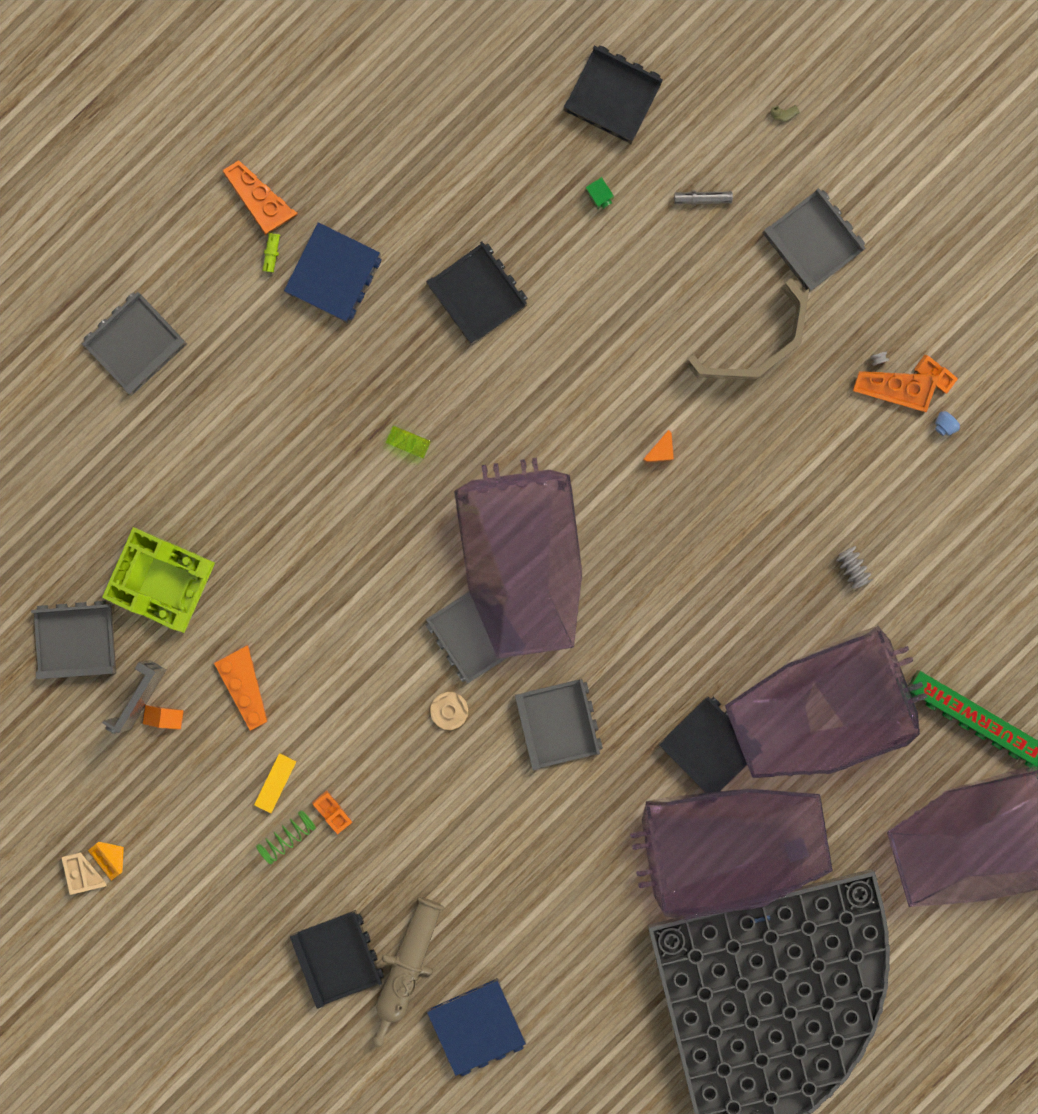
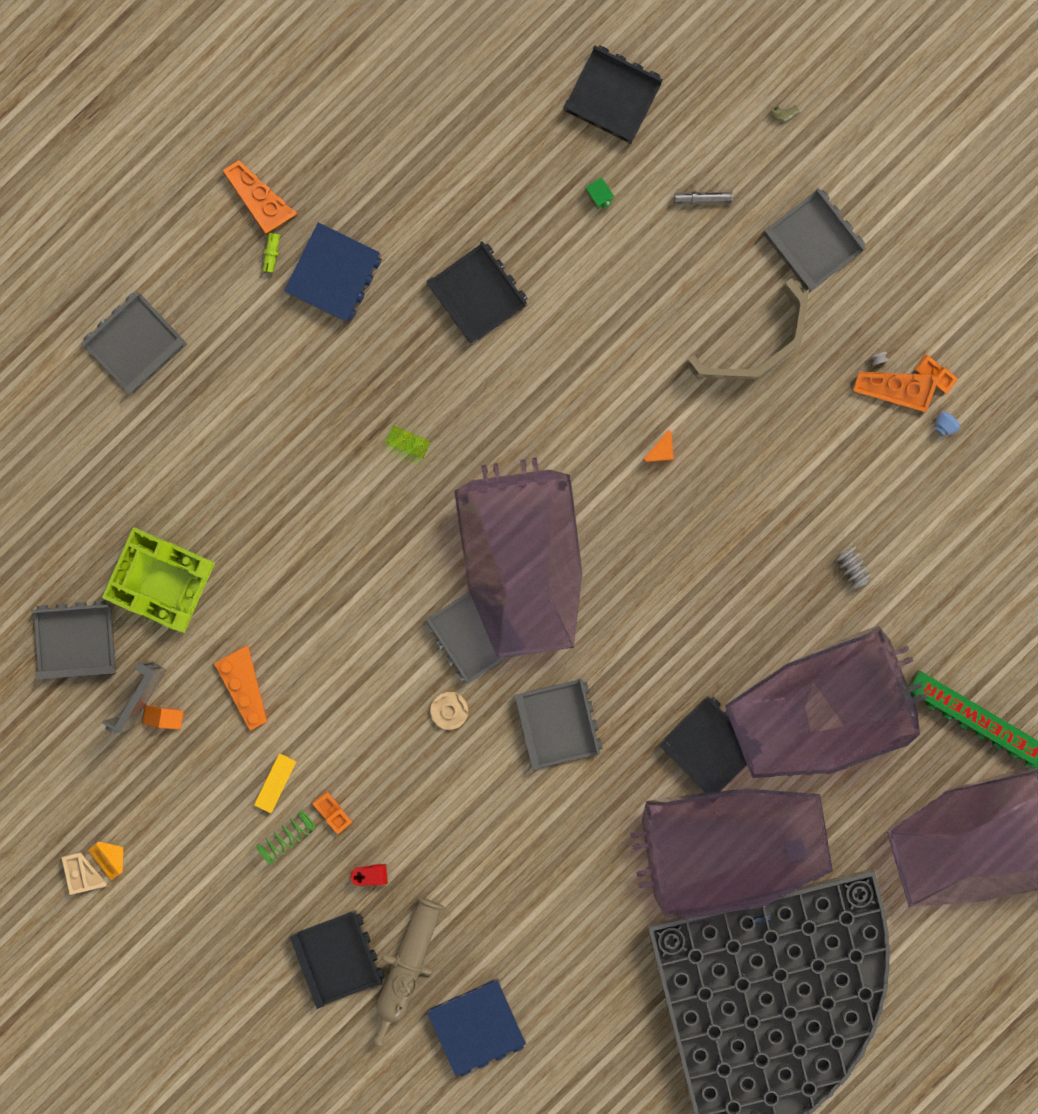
(374, 875): none -> red piece

